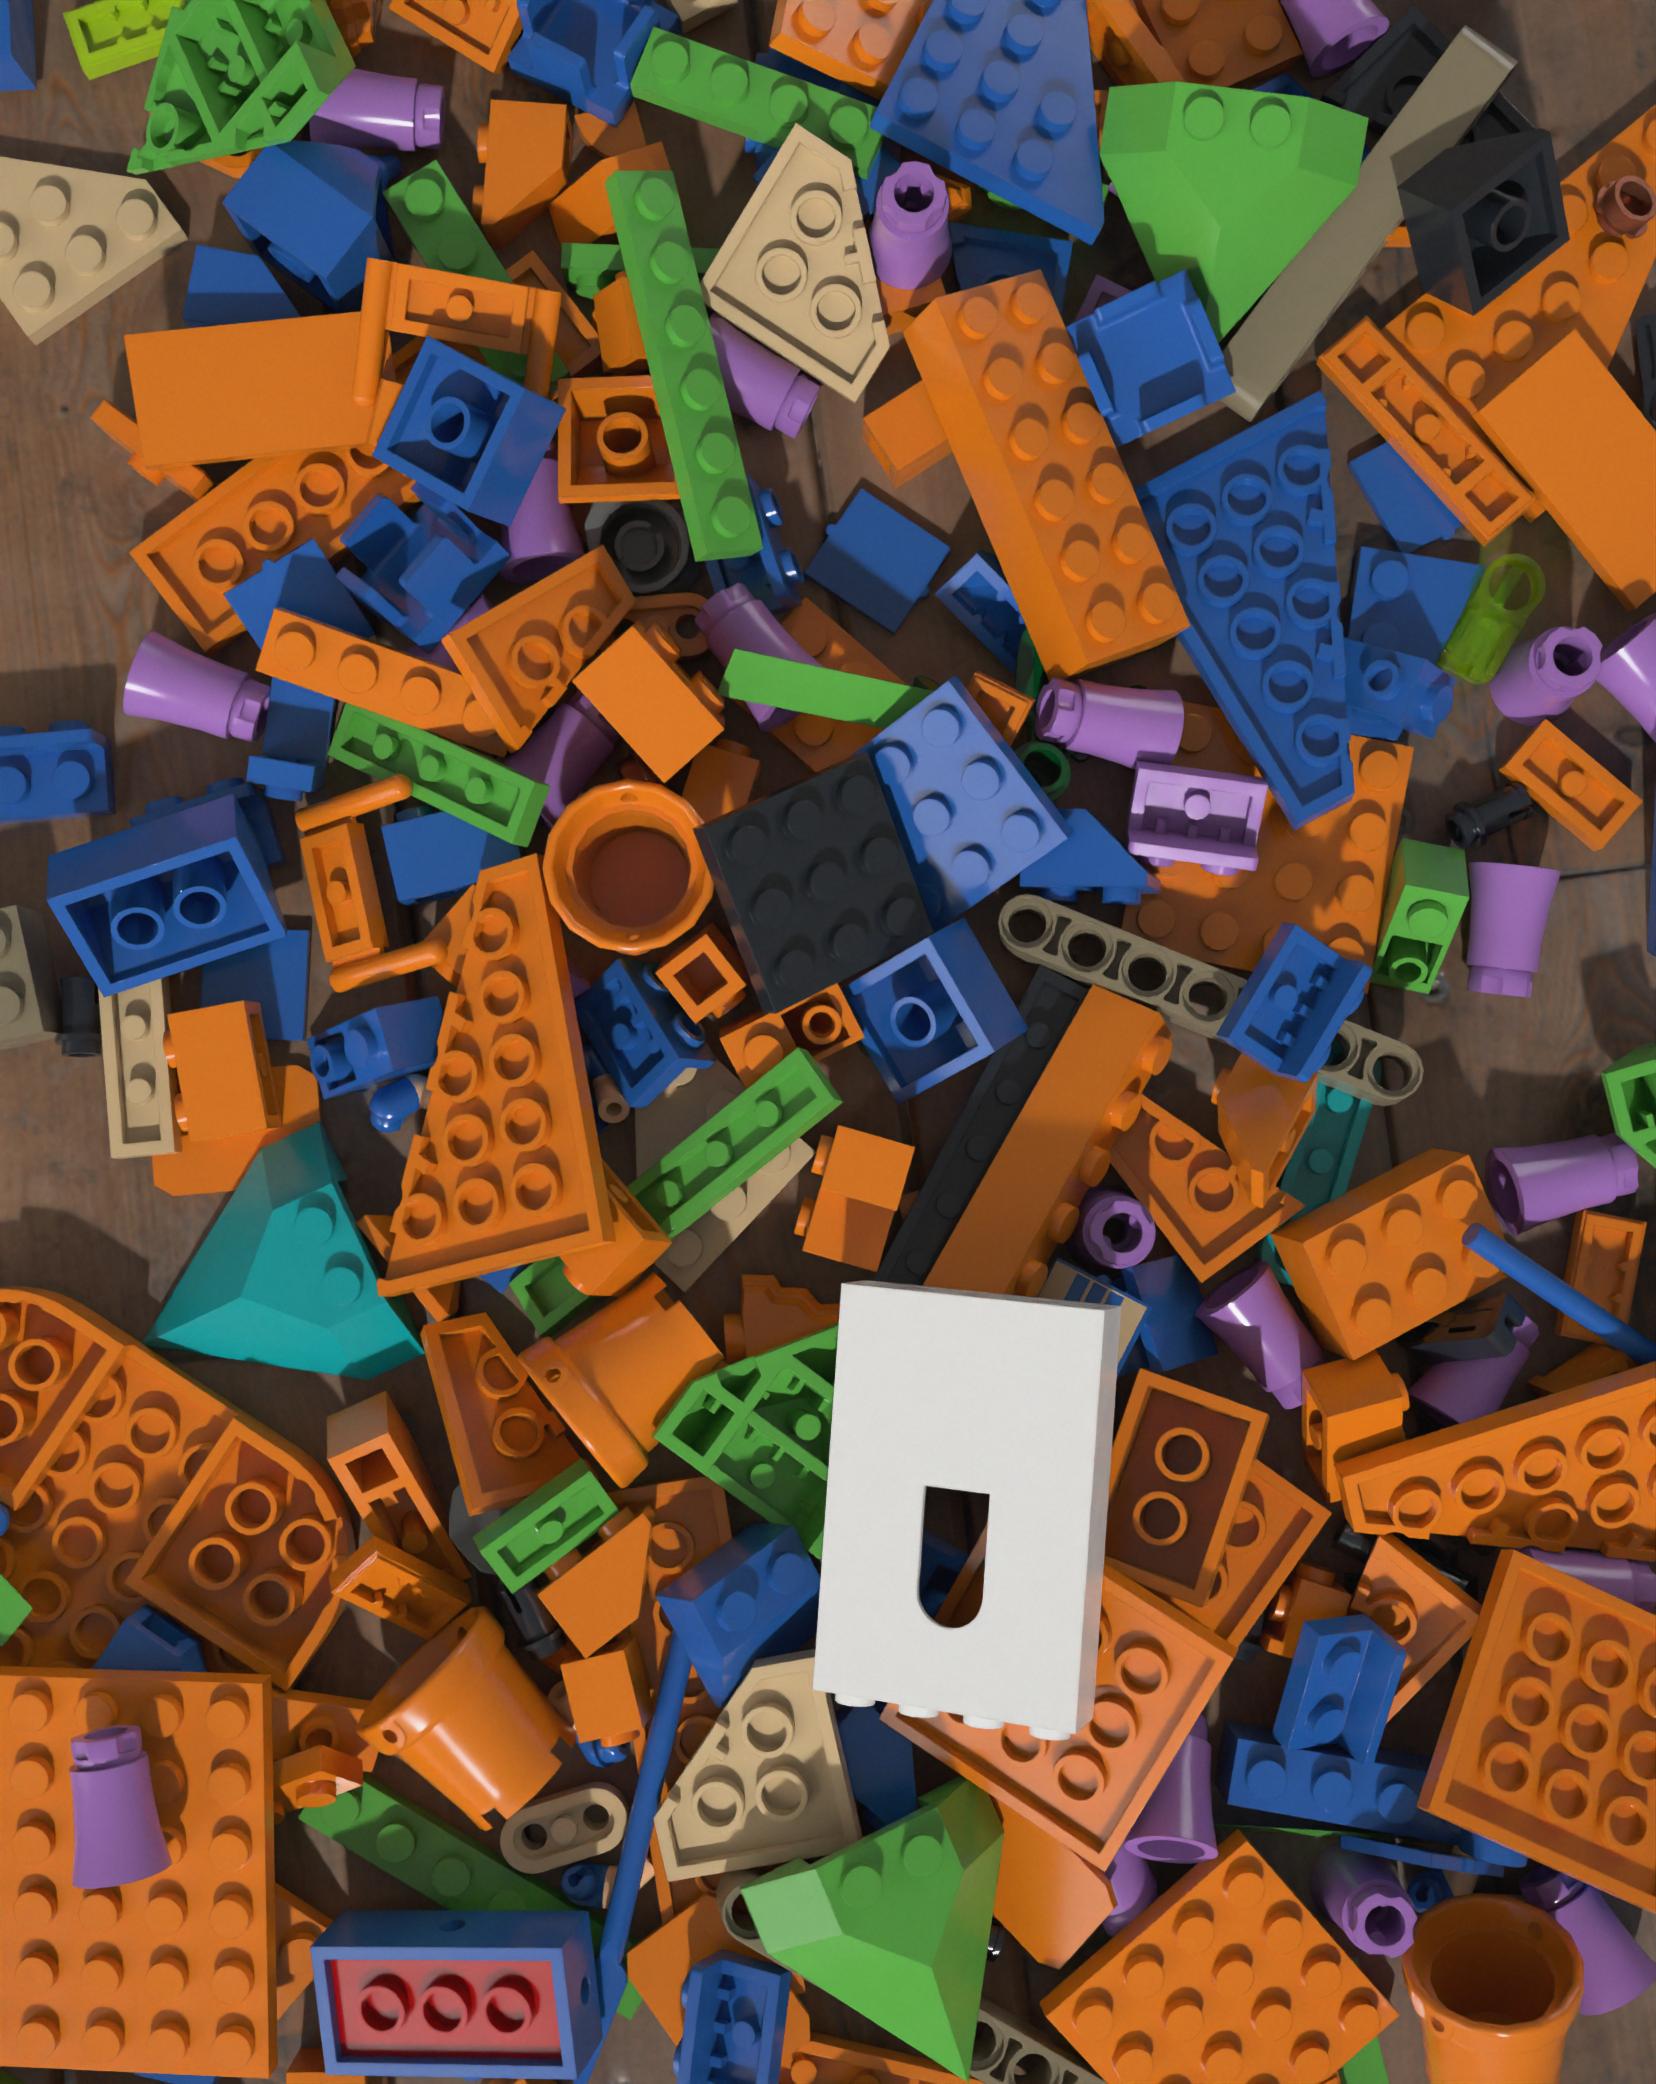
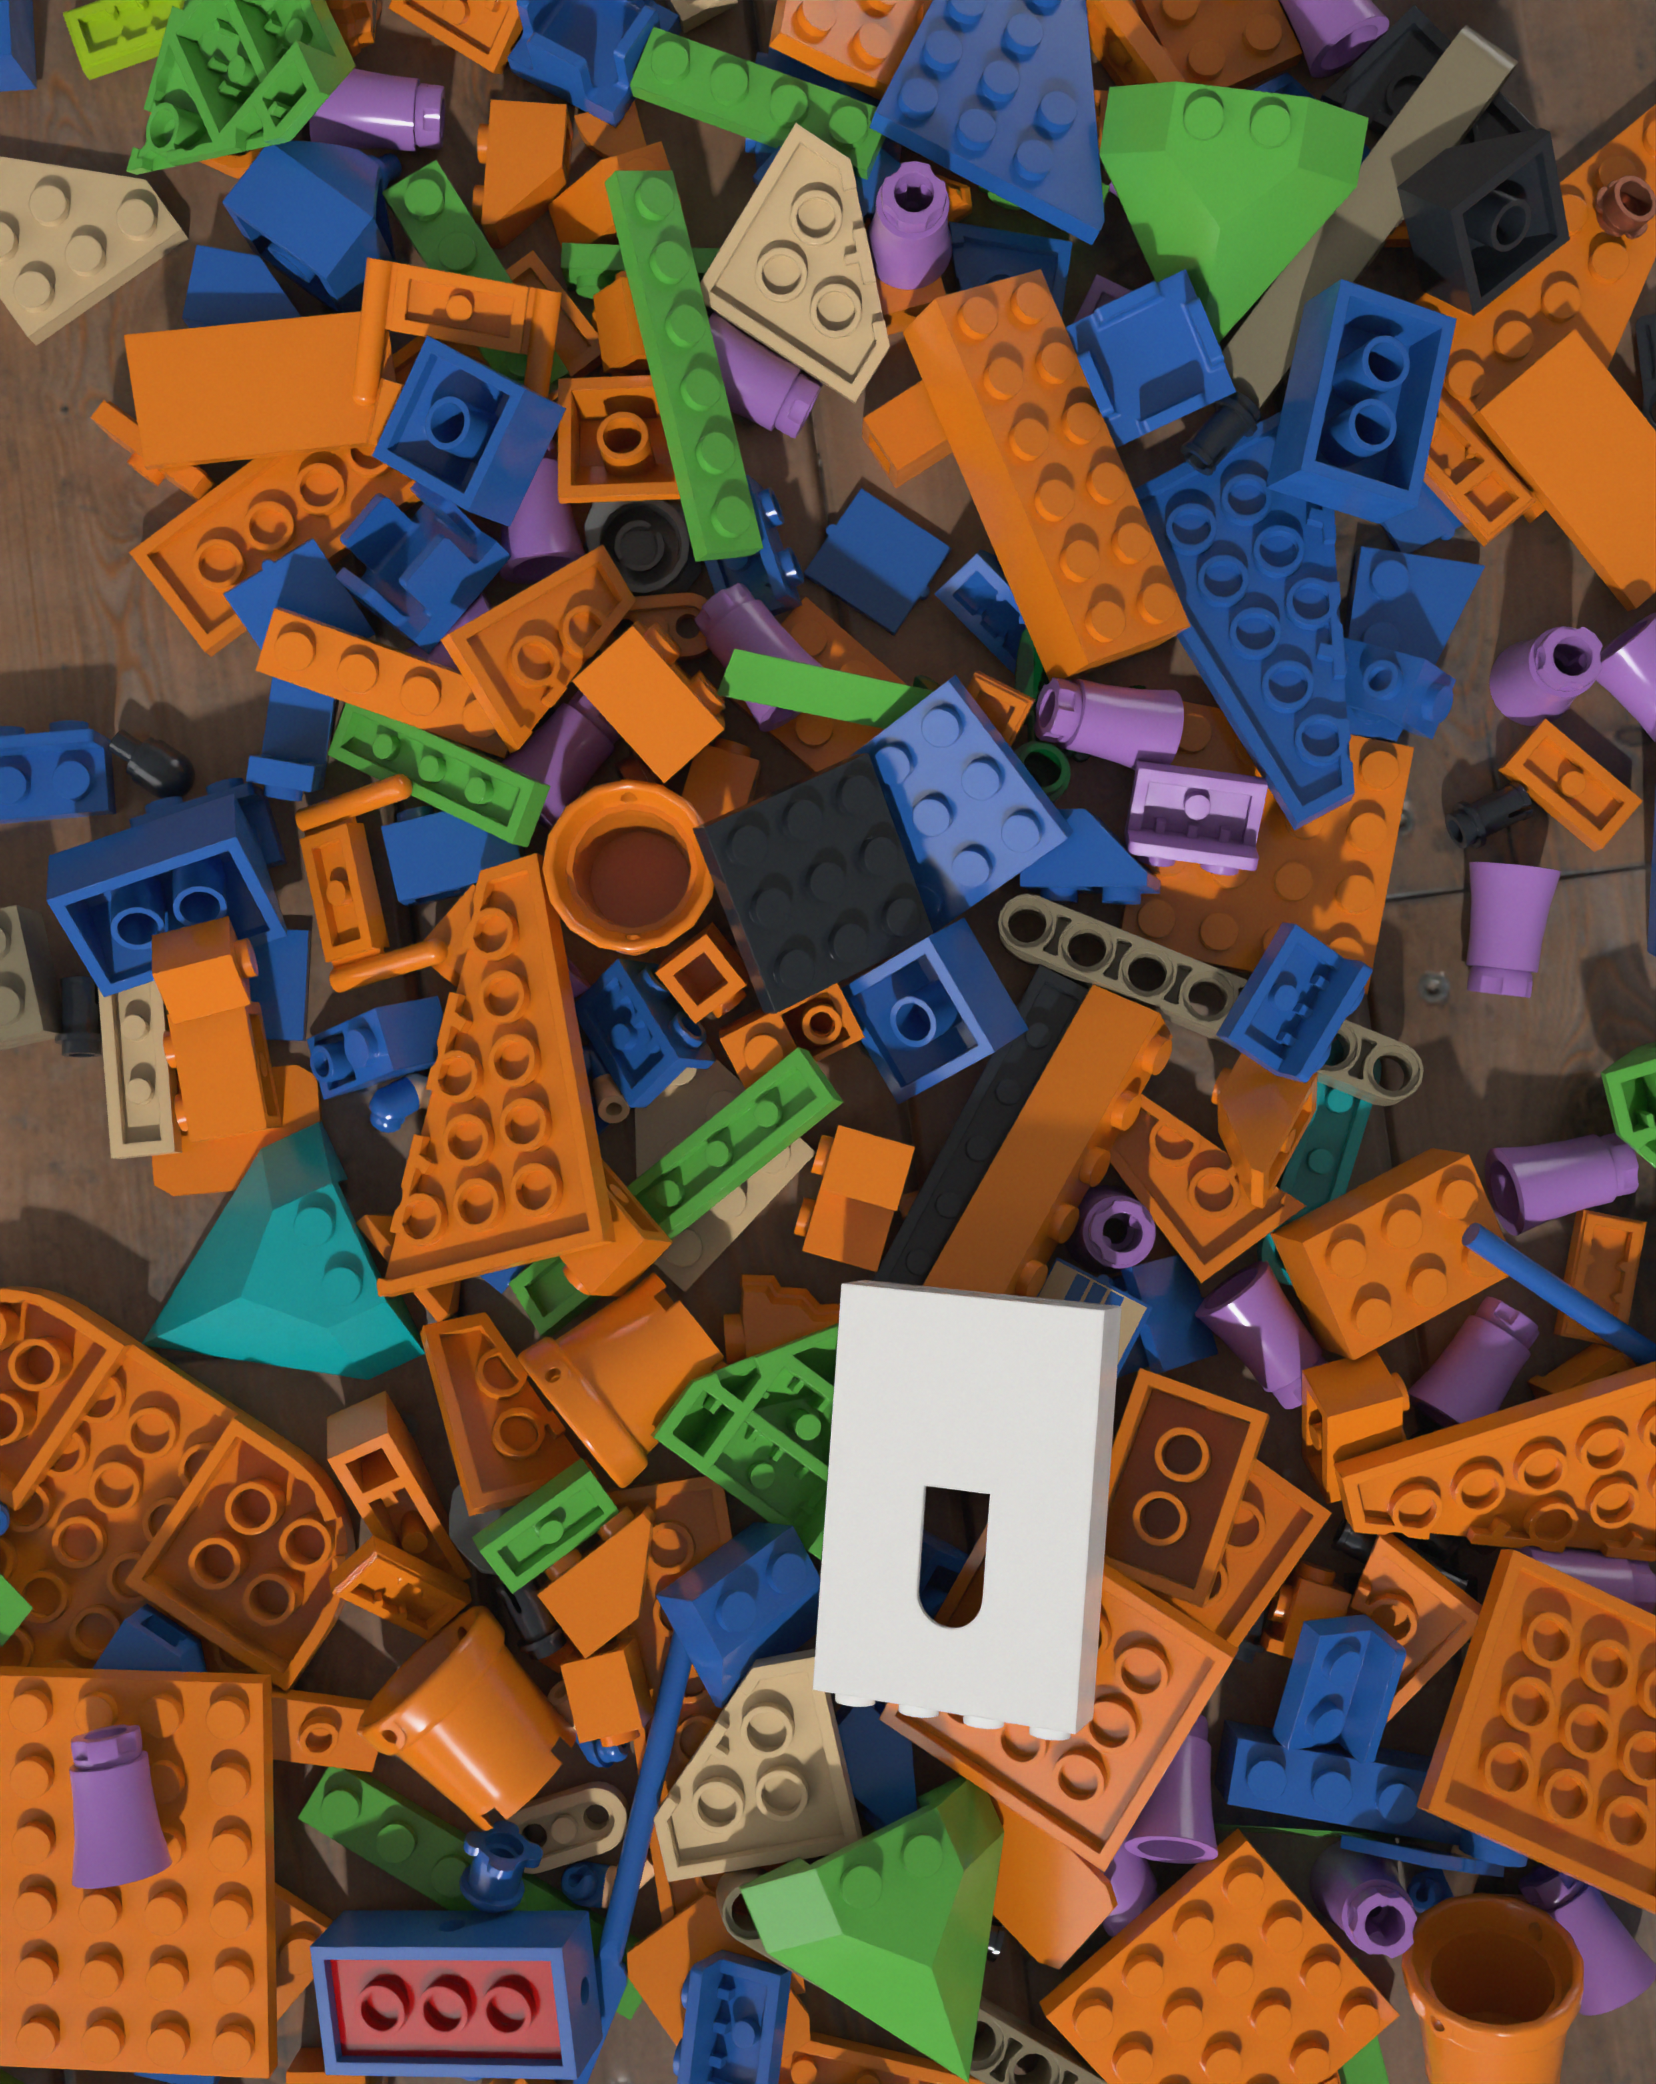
(154, 765): none -> black cylinder
(194, 691): medium lavender plant -> none
(203, 969): none -> orange brick
(313, 1779): orange plate -> none
(496, 1872): none -> blue brick
(1232, 419): none -> black pin
(1361, 402): none -> blue brick
(1420, 914): bright green slope -> none
(1467, 1331): black piece -> none
(1489, 629): clear neon green piece -> none

